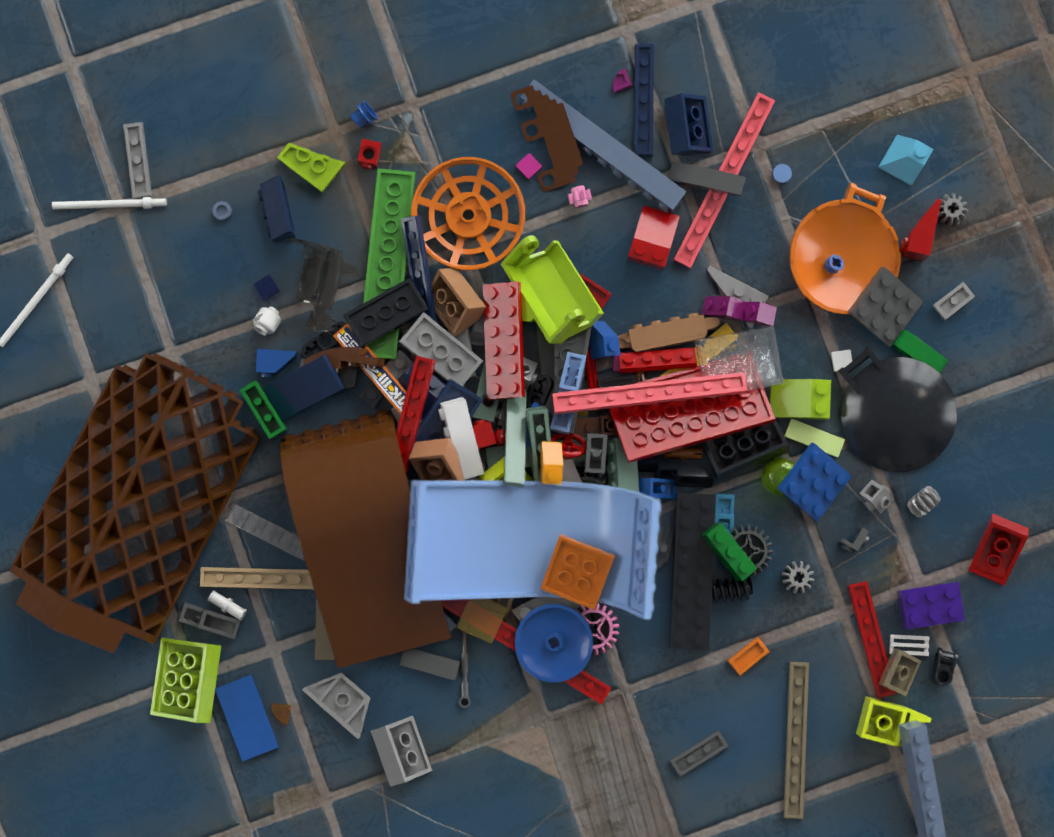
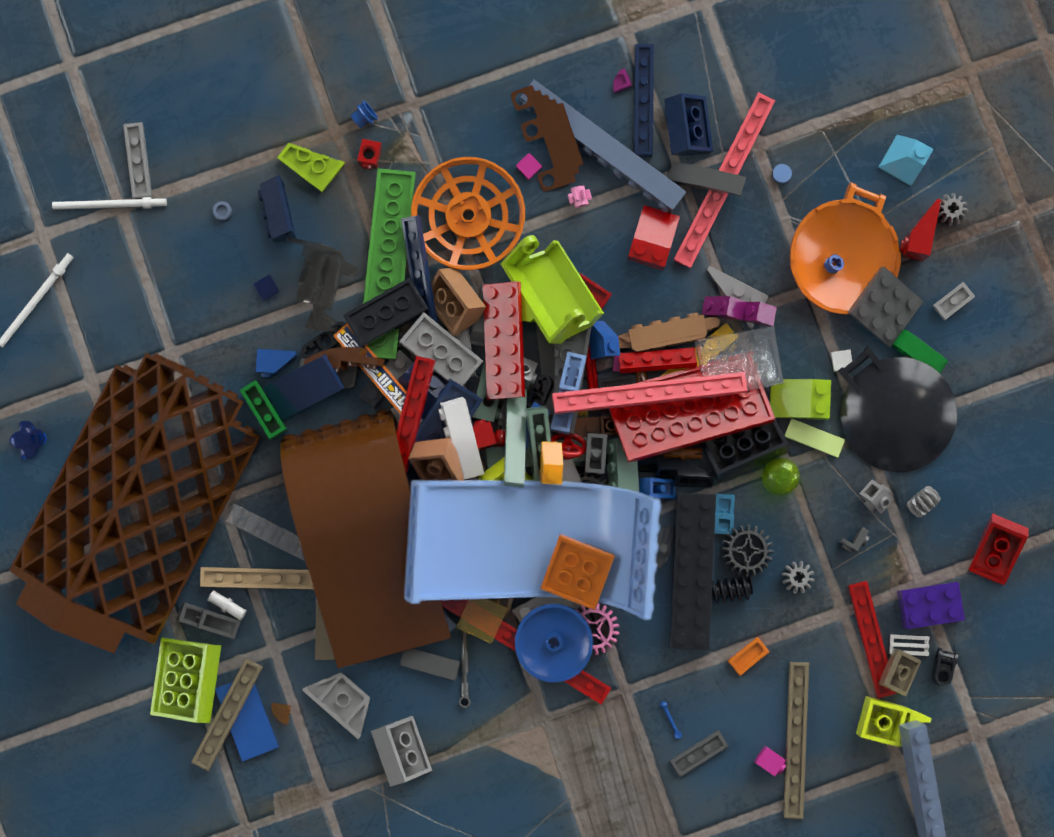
(25, 439): none -> clear blue plate
(227, 714): none -> dark tan tile
(266, 321): white head -> none
(677, 734): none -> blue hinge
(728, 552): green brick -> none
(770, 761): none -> dark pink brick
(814, 482): blue plate -> none

